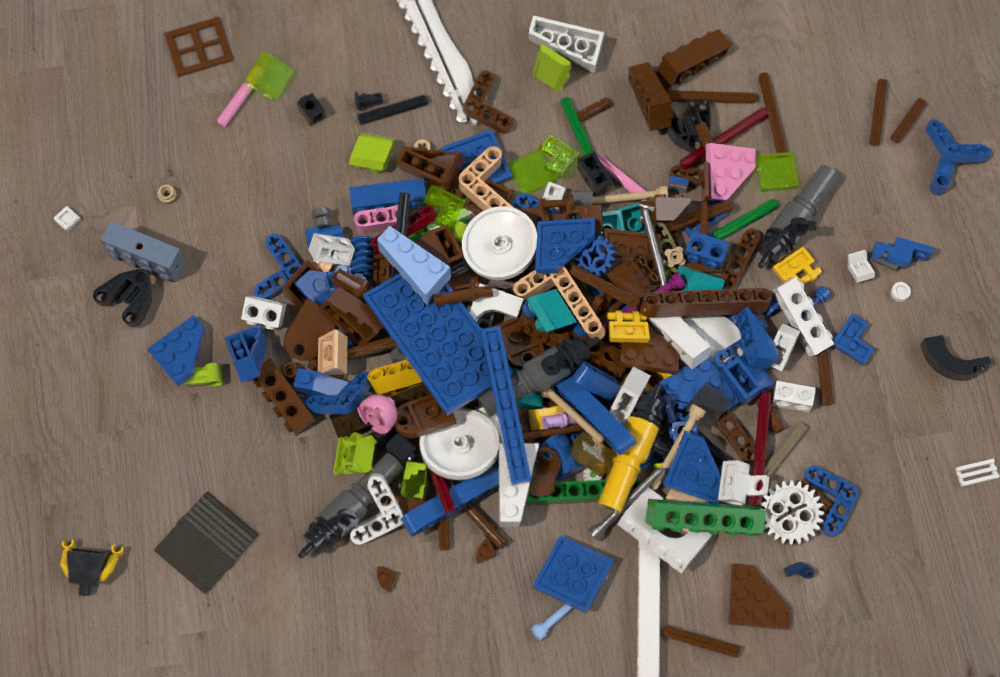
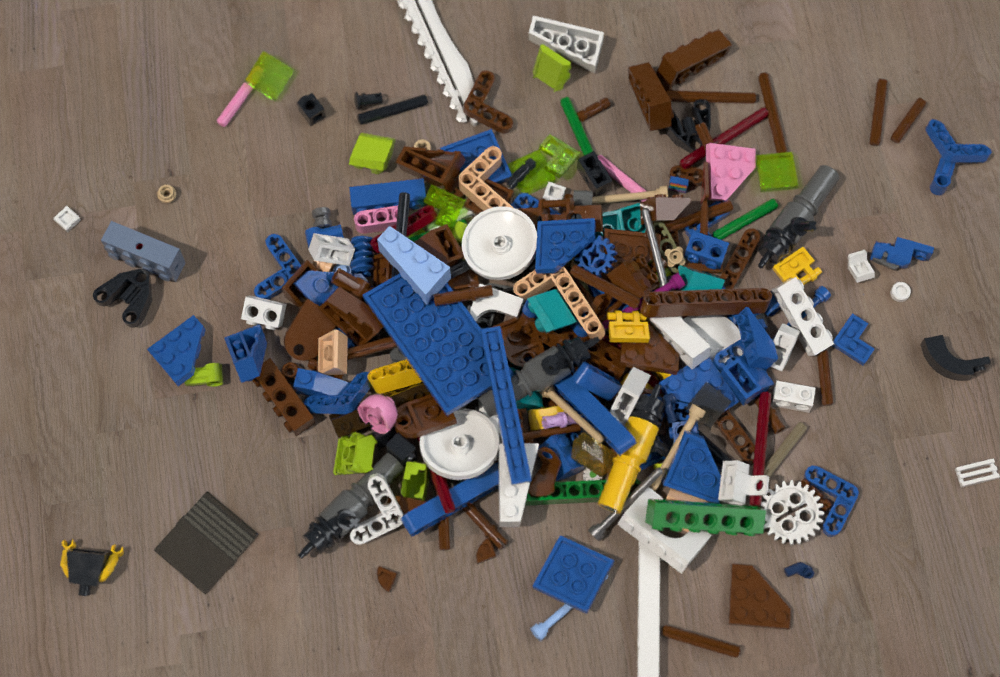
(198, 46): reddish brown window -> none
(521, 173): none -> black axle

